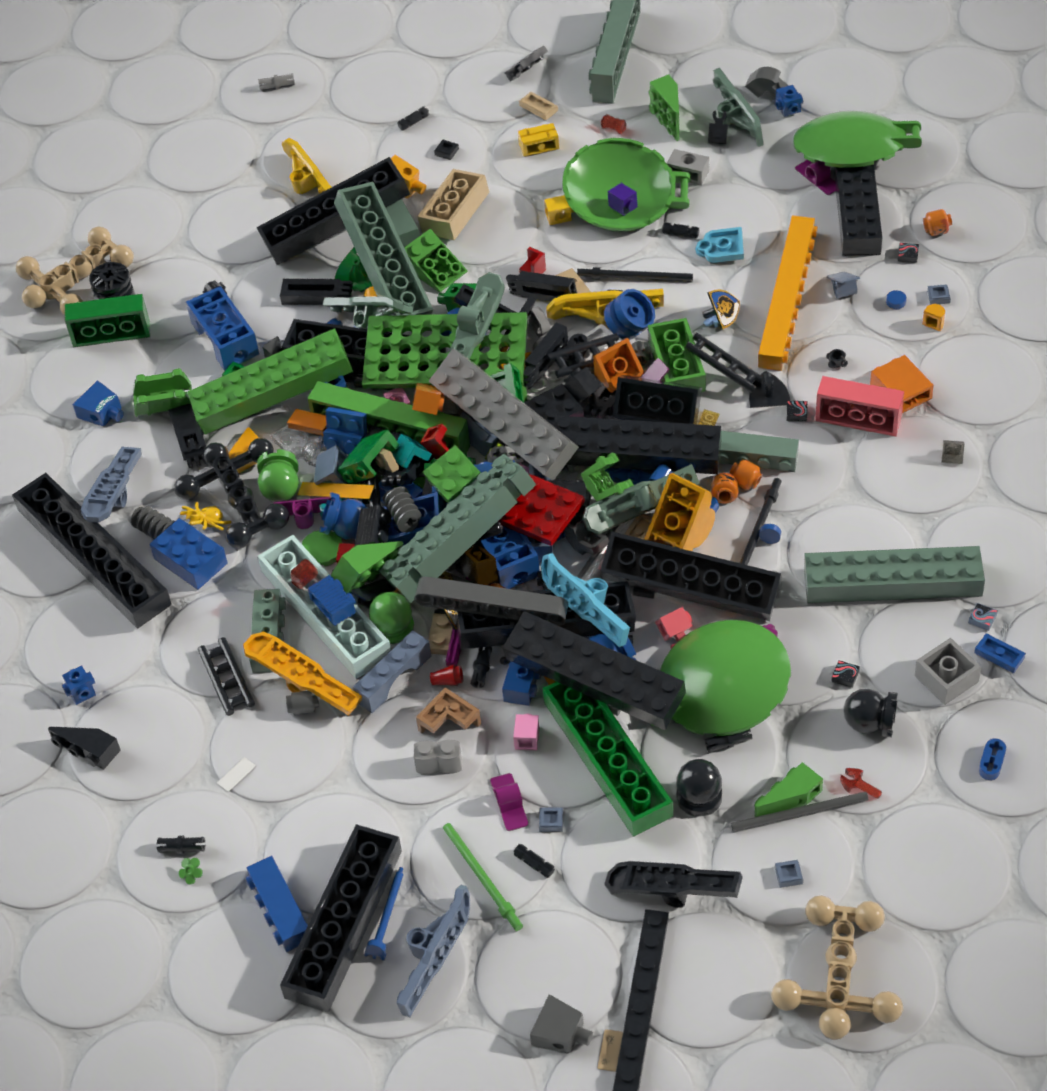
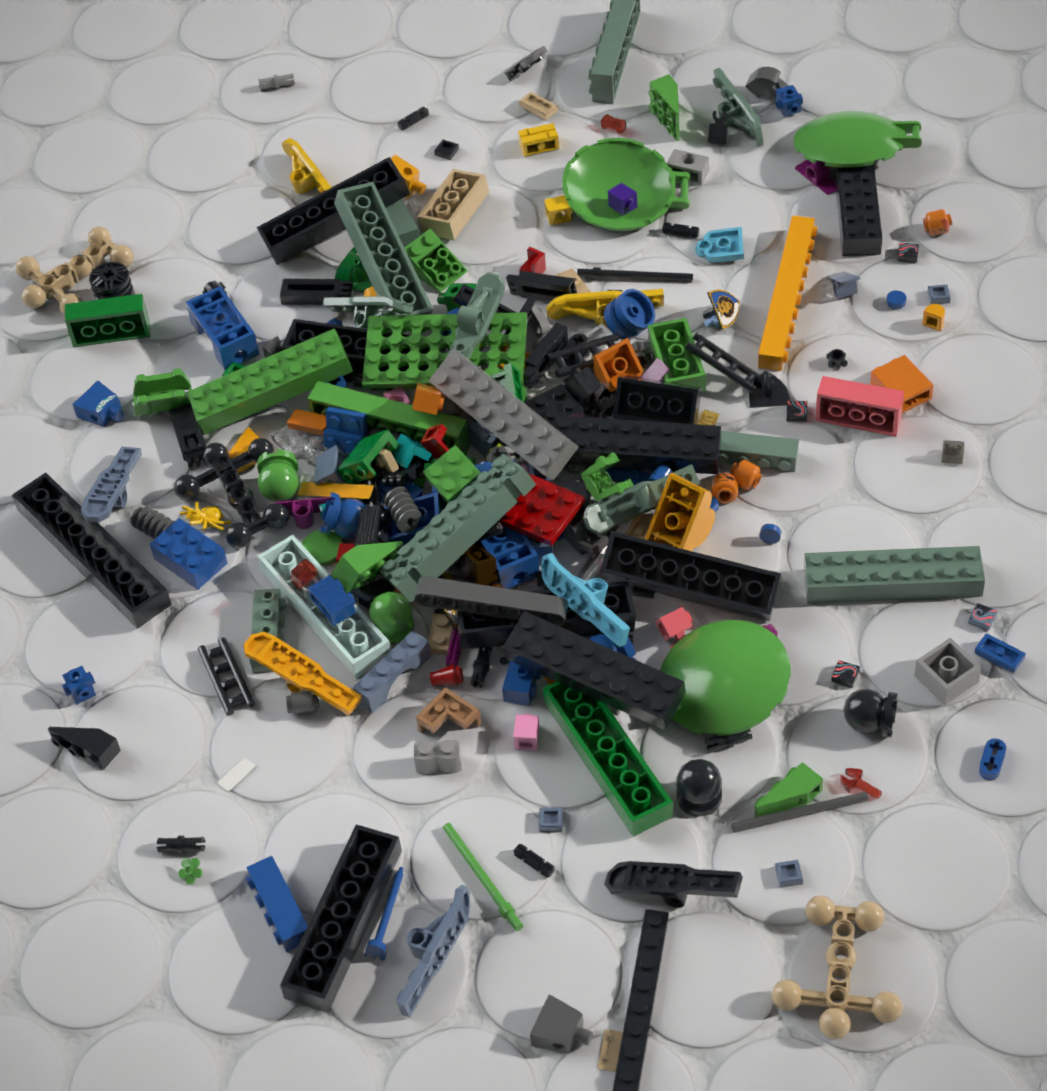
(509, 801): magenta piece -> none
(770, 498): black bar -> none

